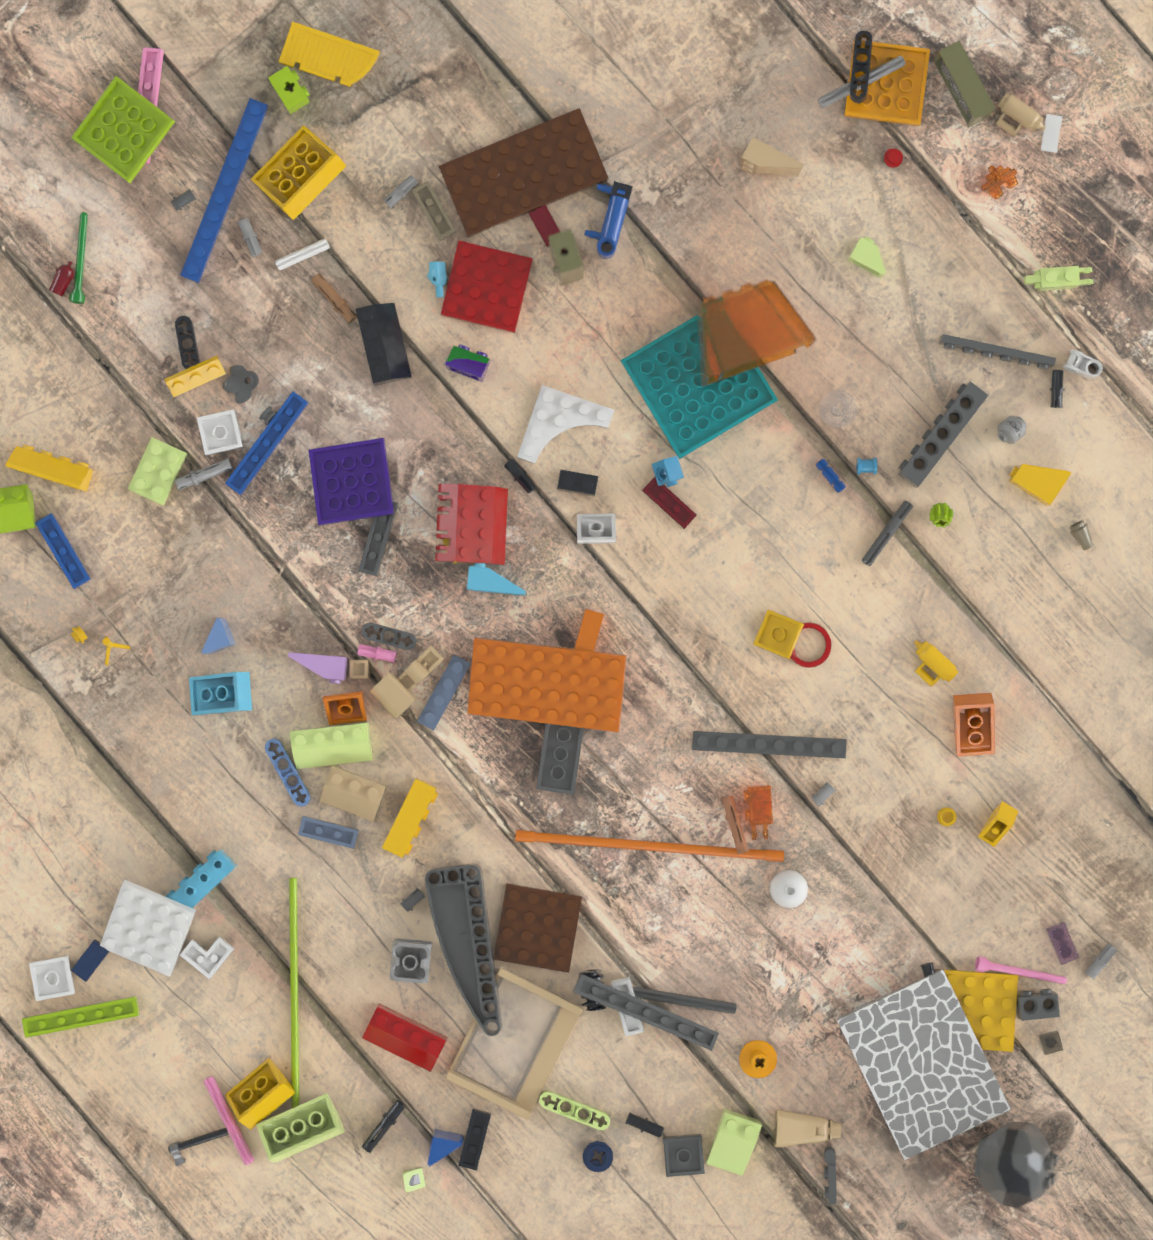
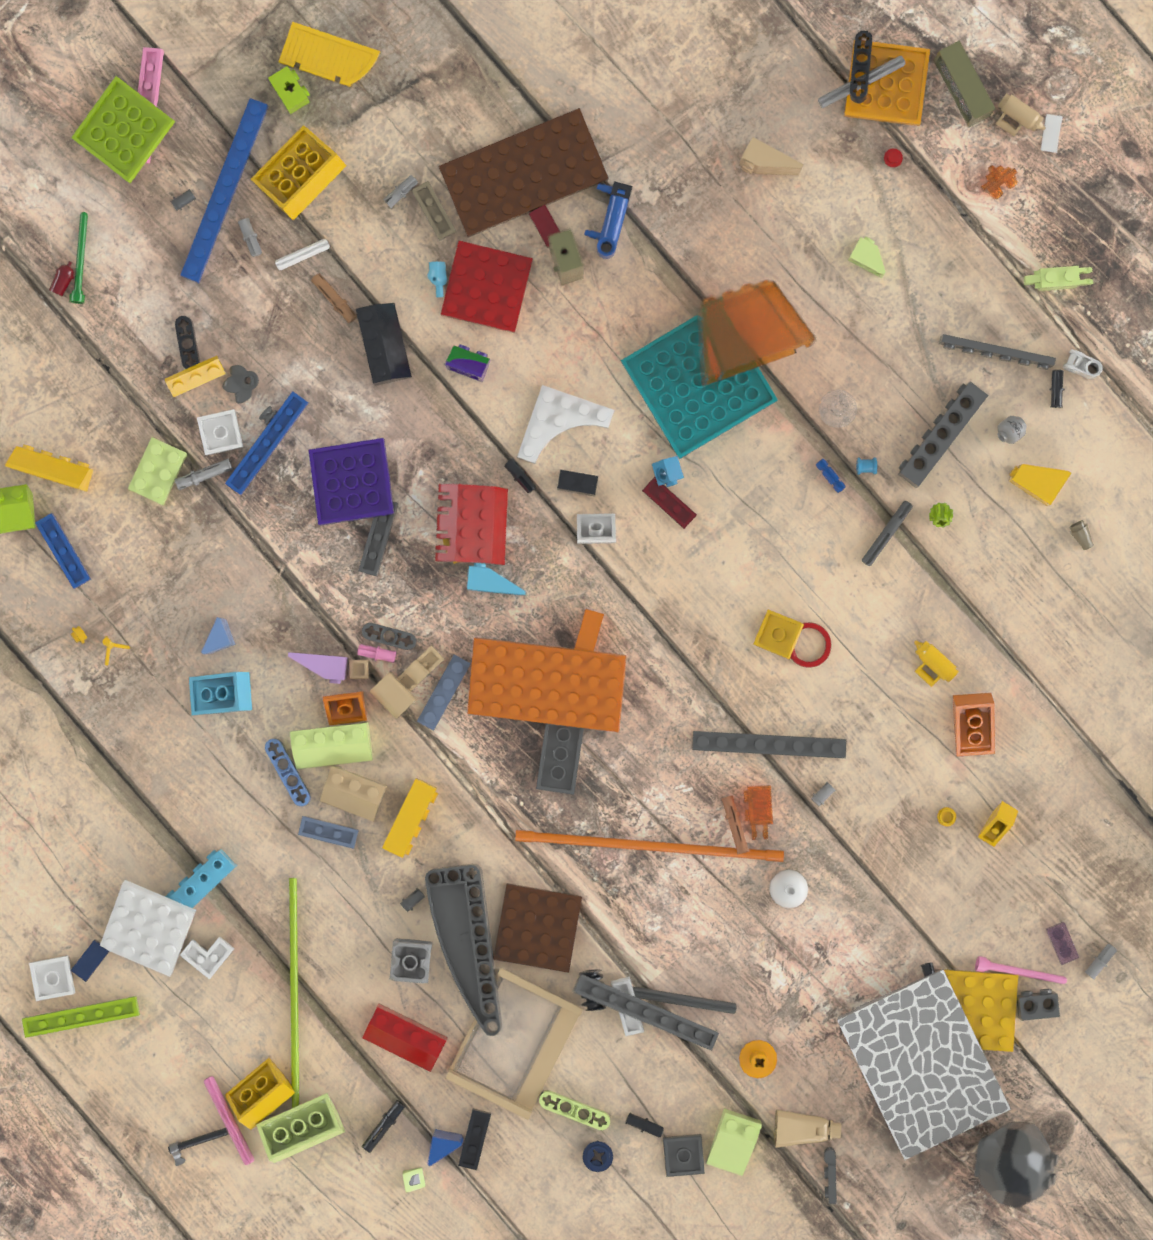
(1050, 1042): clear smoke plate -> none

